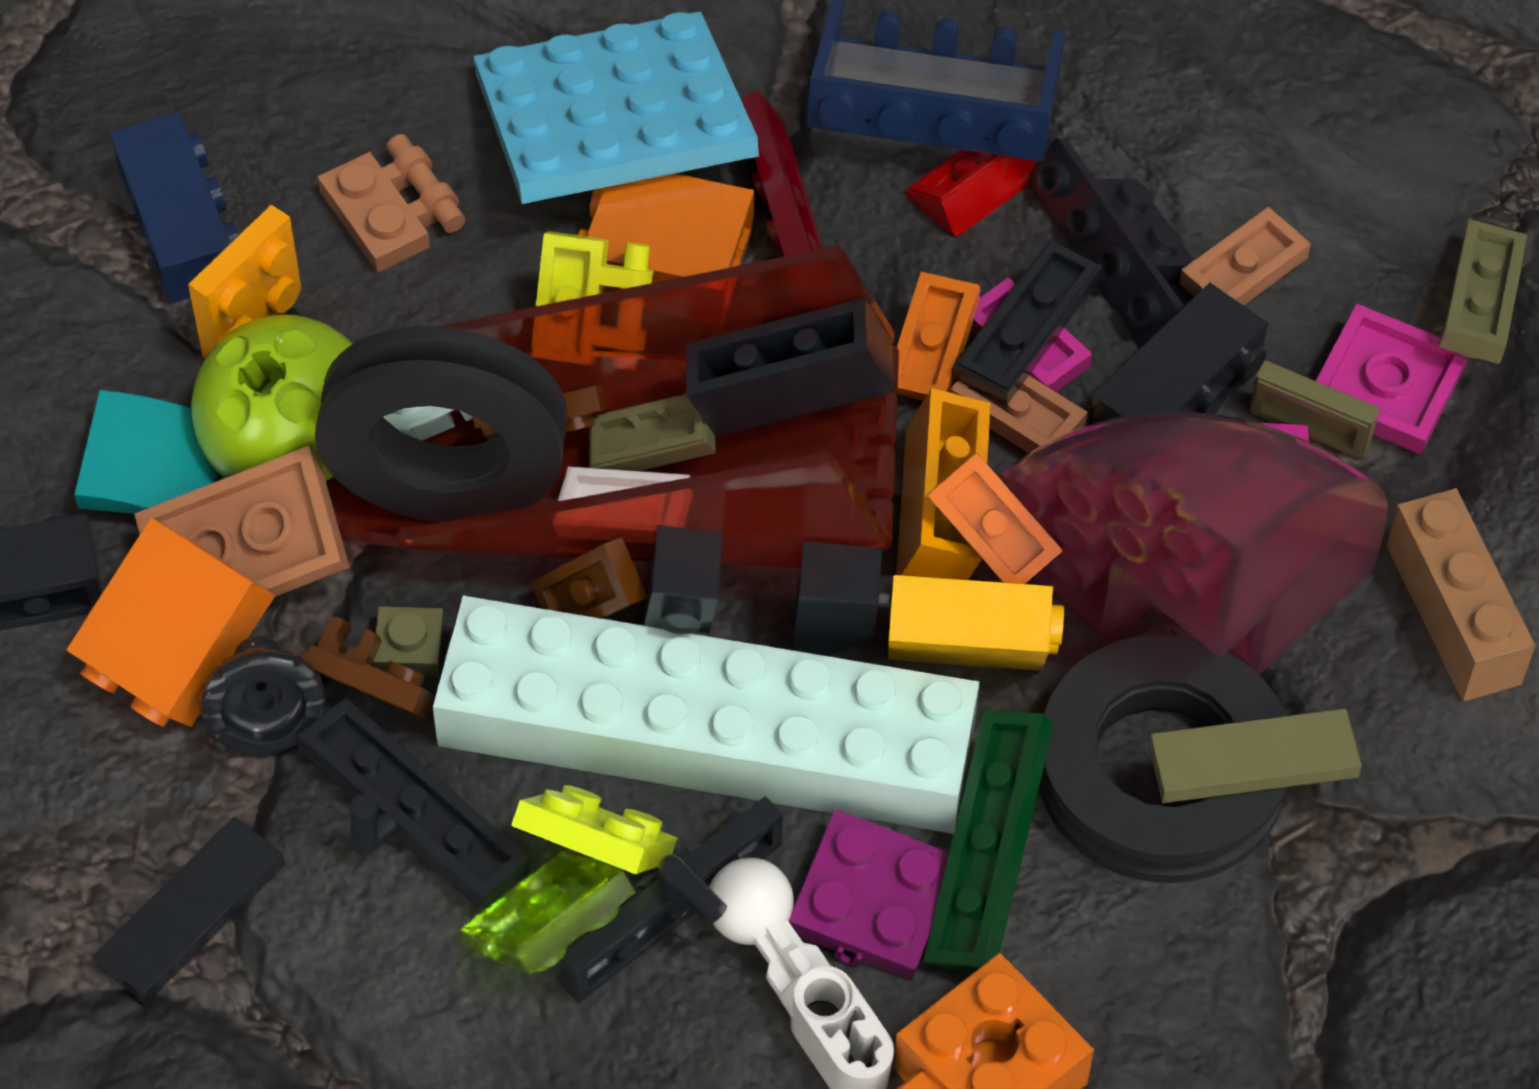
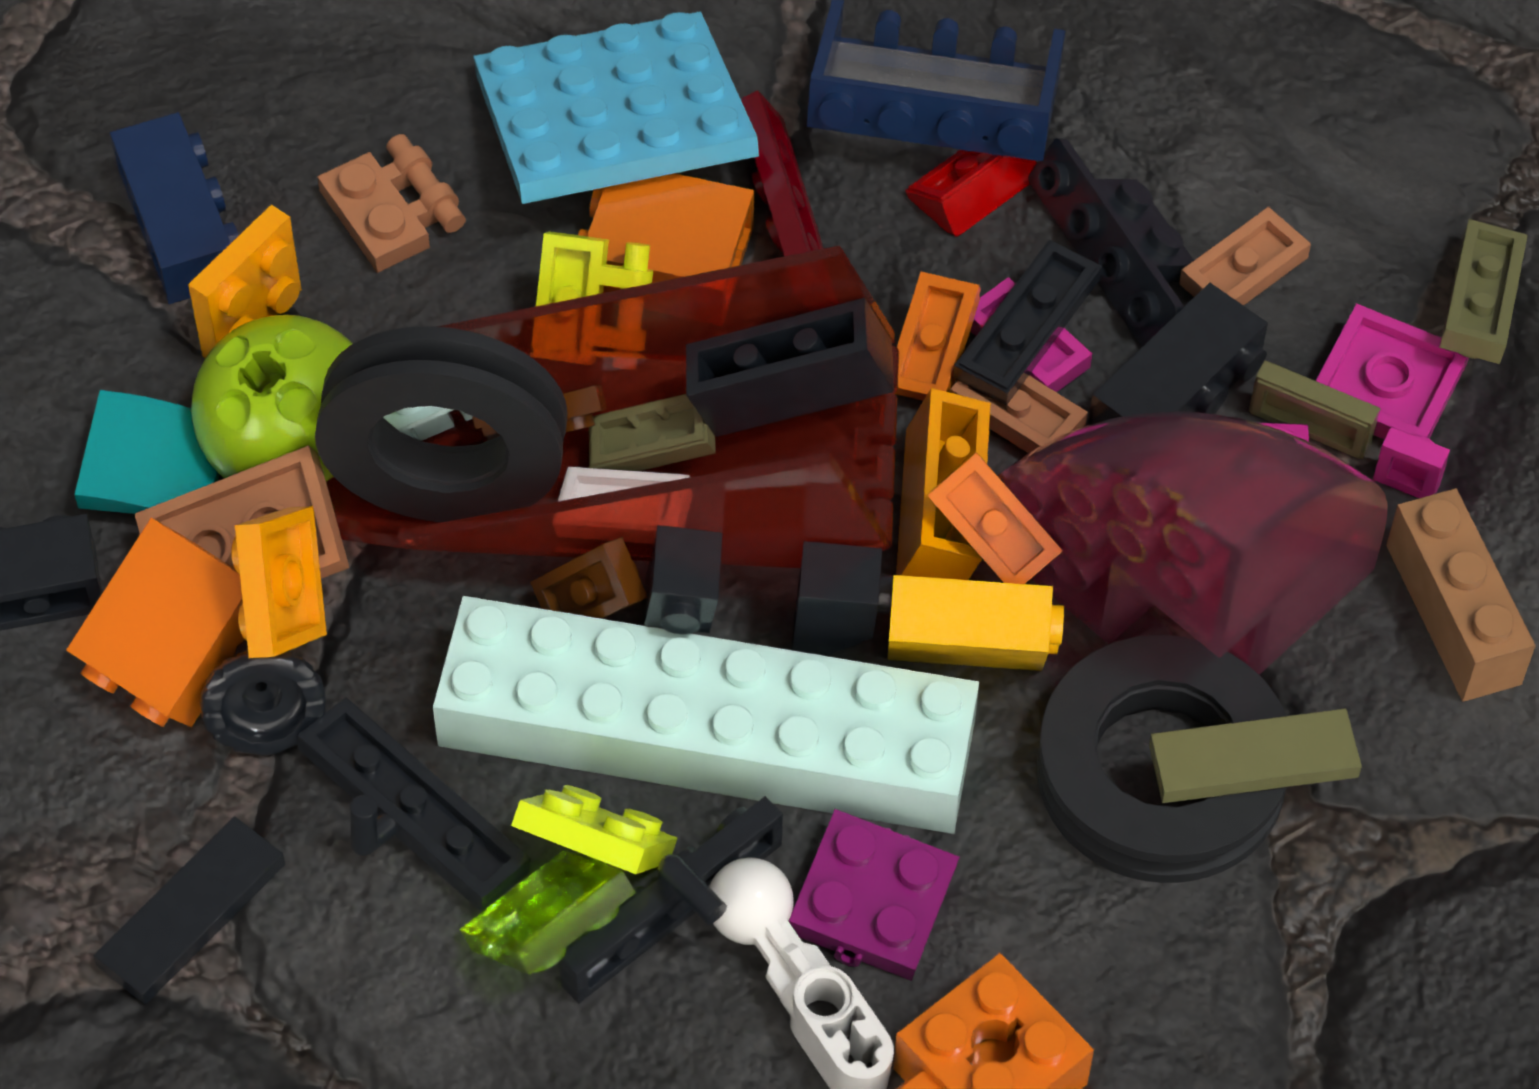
(279, 581): none -> light orange plate
(395, 686): reddish brown plate -> none
(411, 638): olive plate -> none
(988, 841): dark green plate -> none
(1411, 463): none -> dark pink plate

